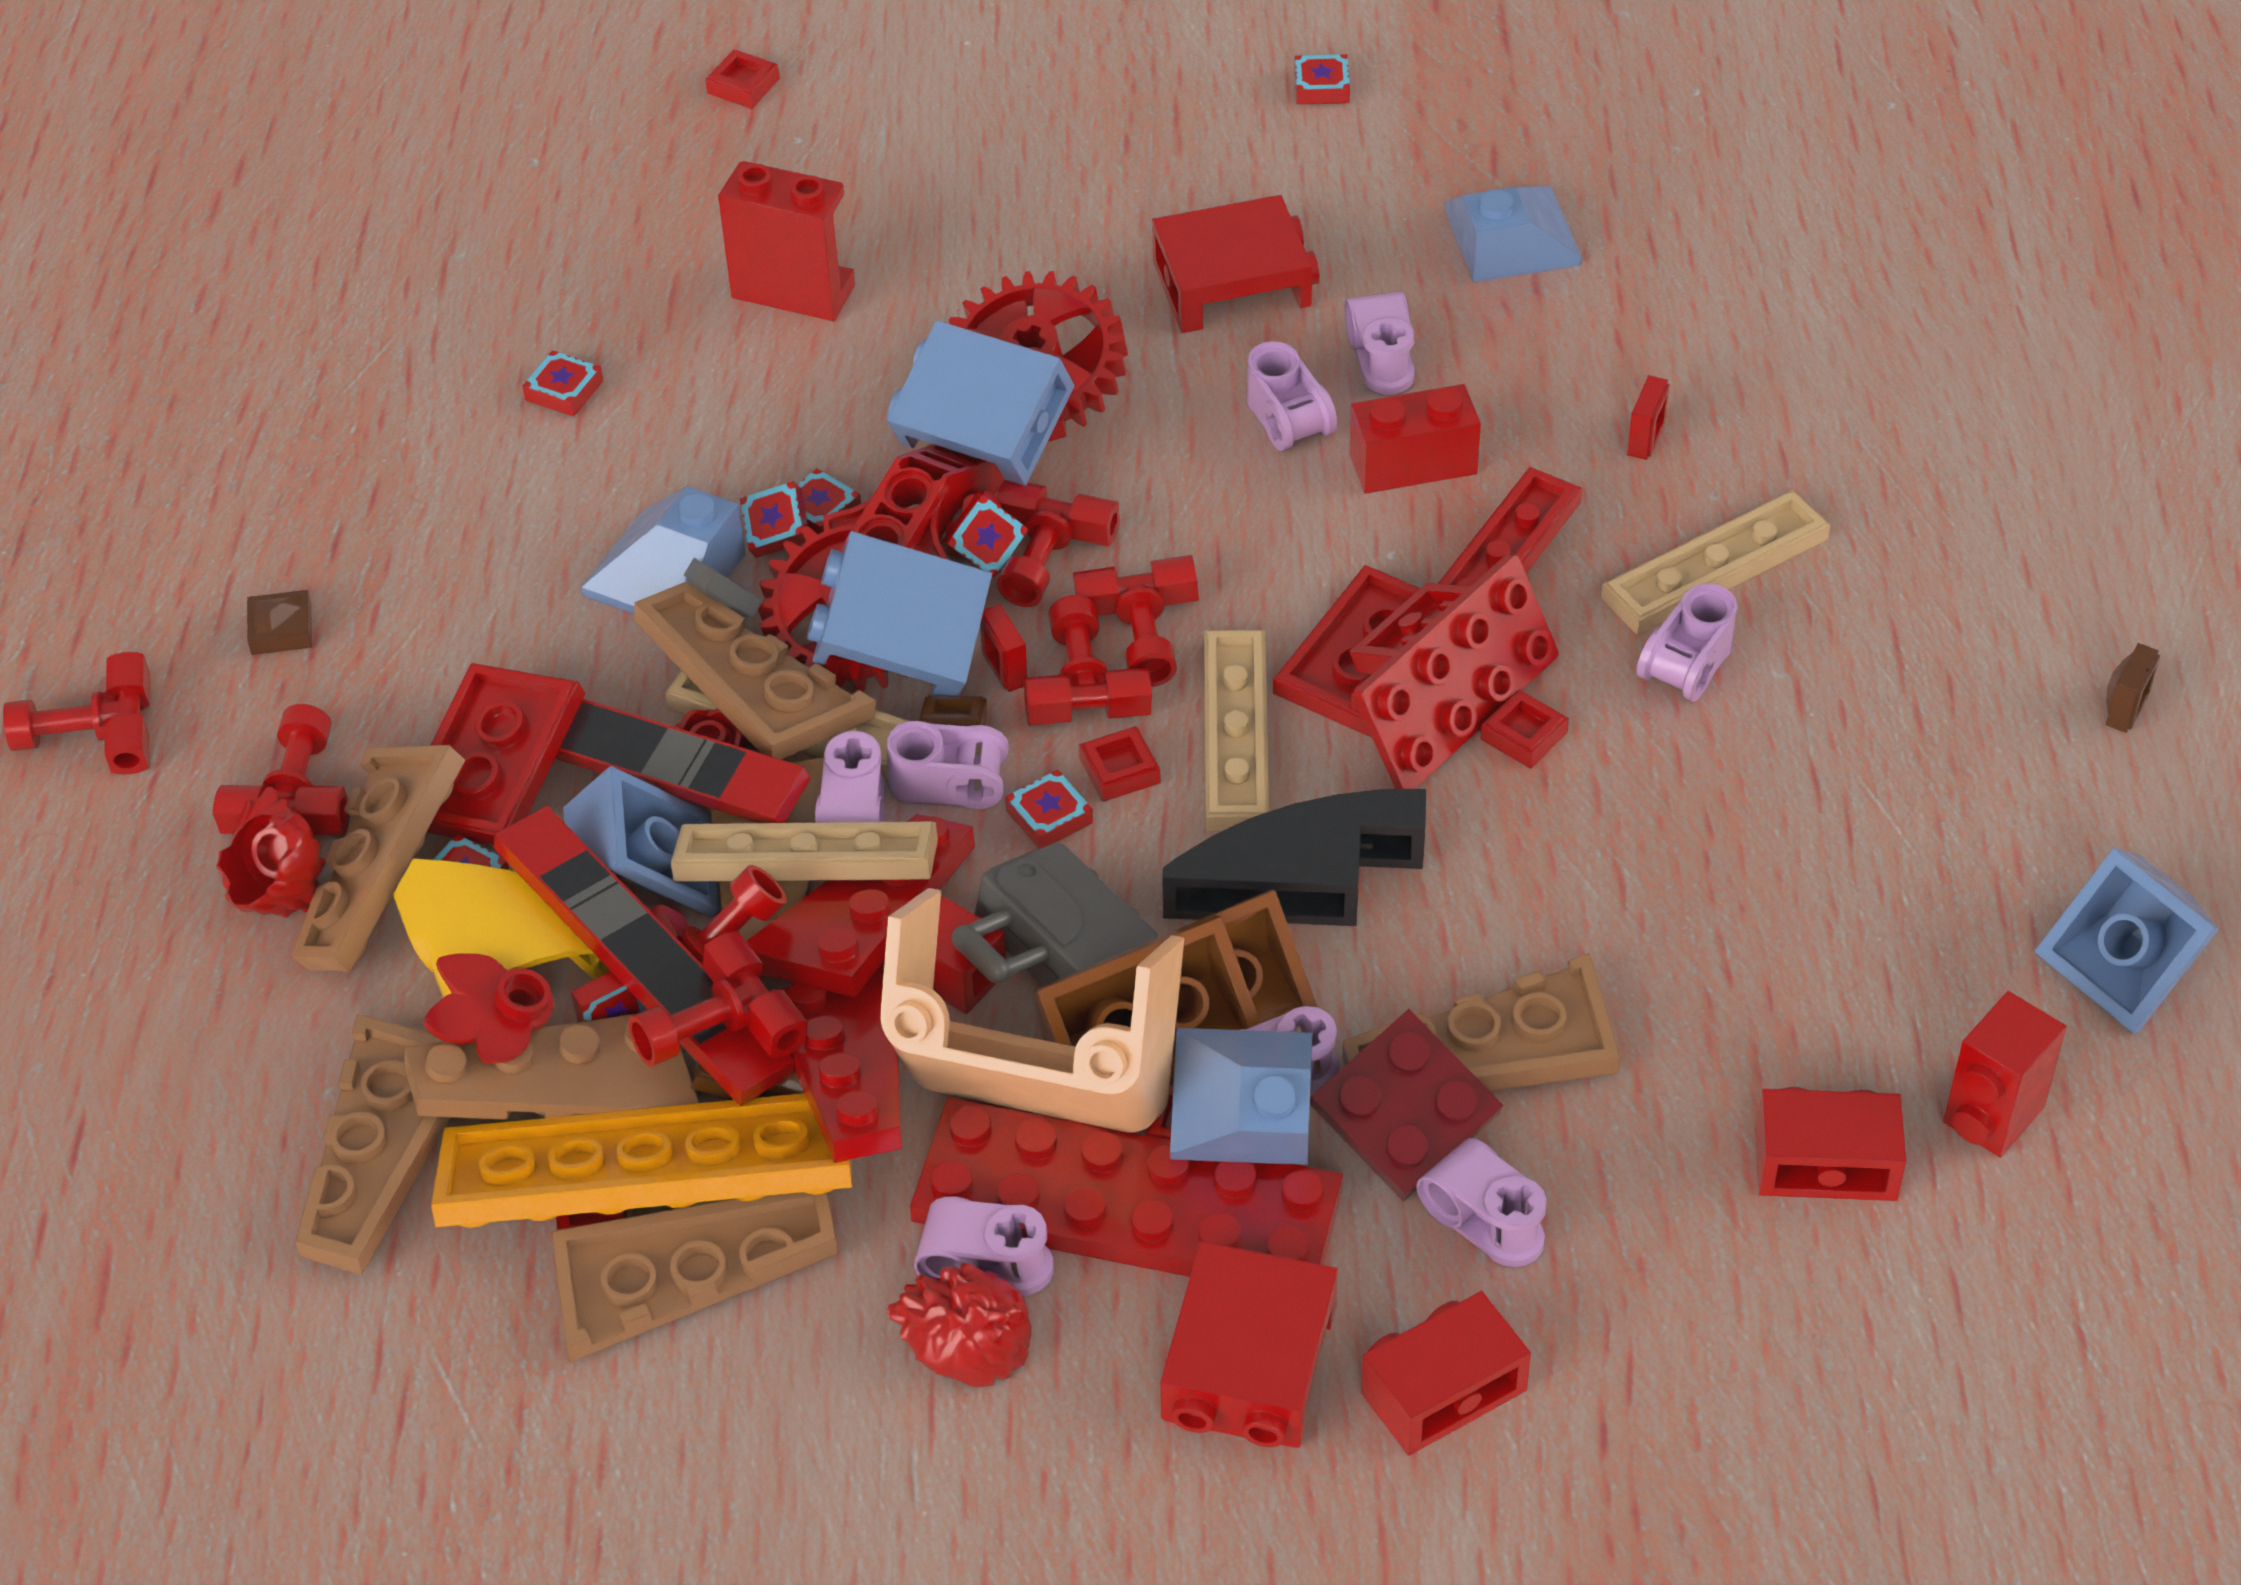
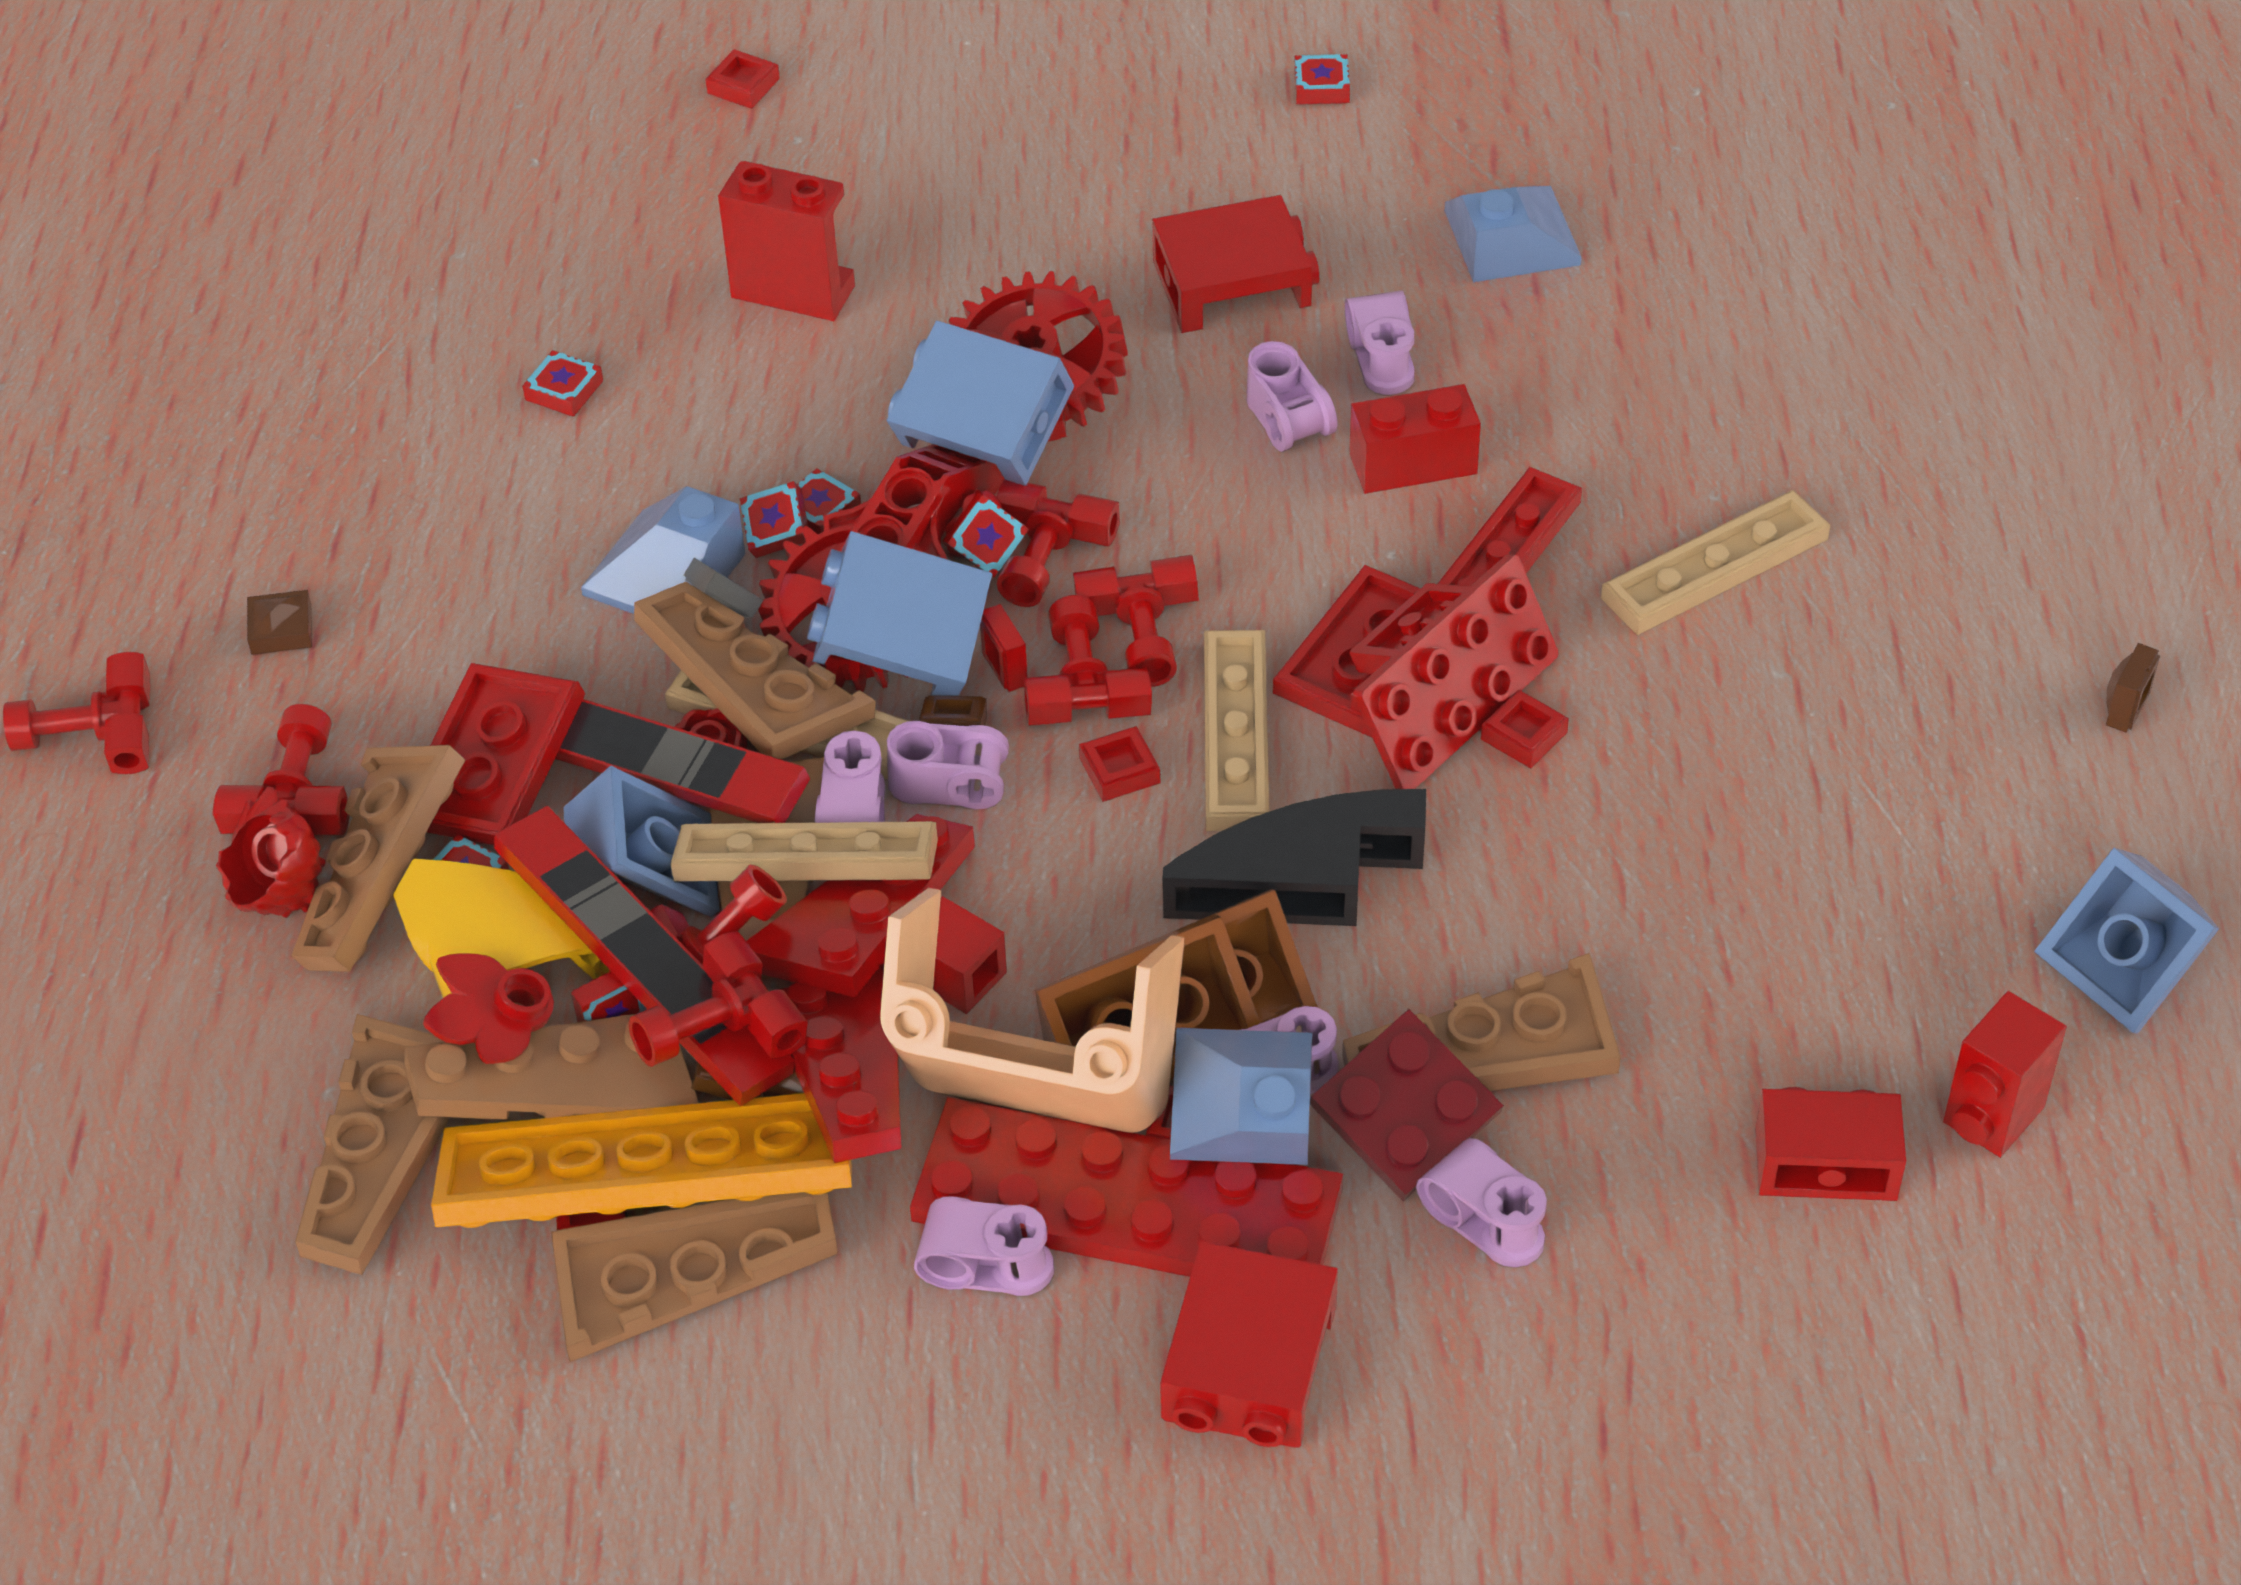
(965, 1324): red hair -> none
(1049, 809): red tile -> none
(1052, 918): dark grey piece -> none
(1444, 1371): red brick -> none
(1648, 417): red tile -> none
(1691, 641): lavender piece -> none

